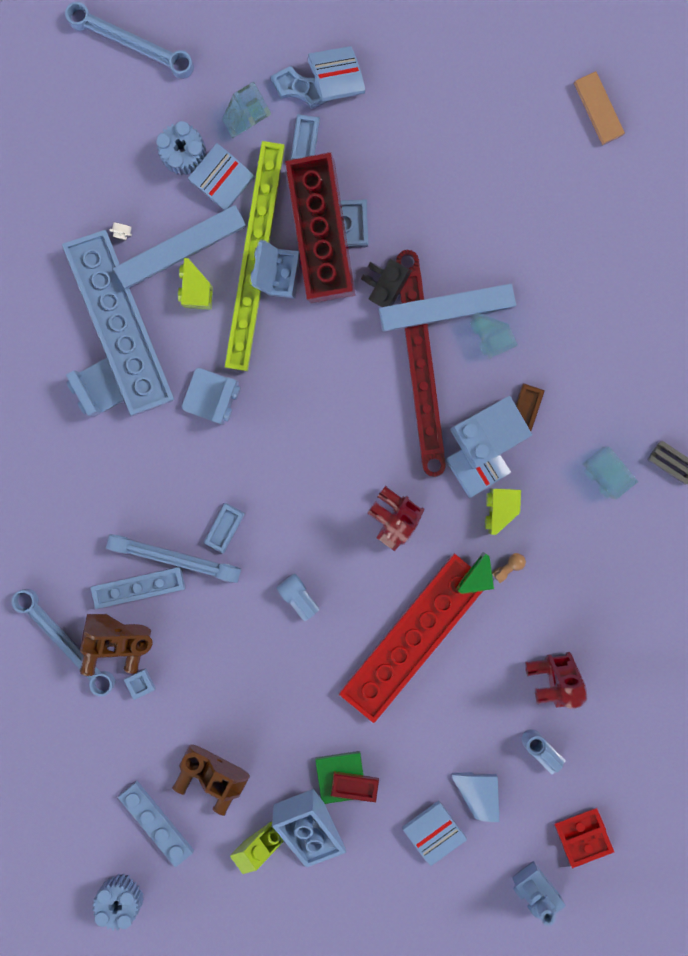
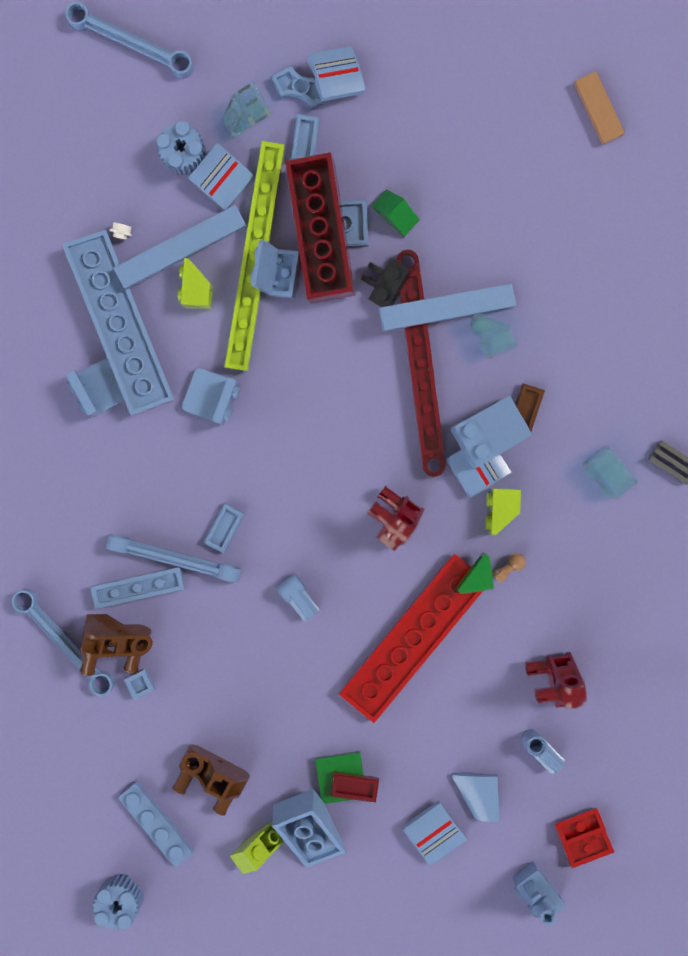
(395, 212): none -> green slope

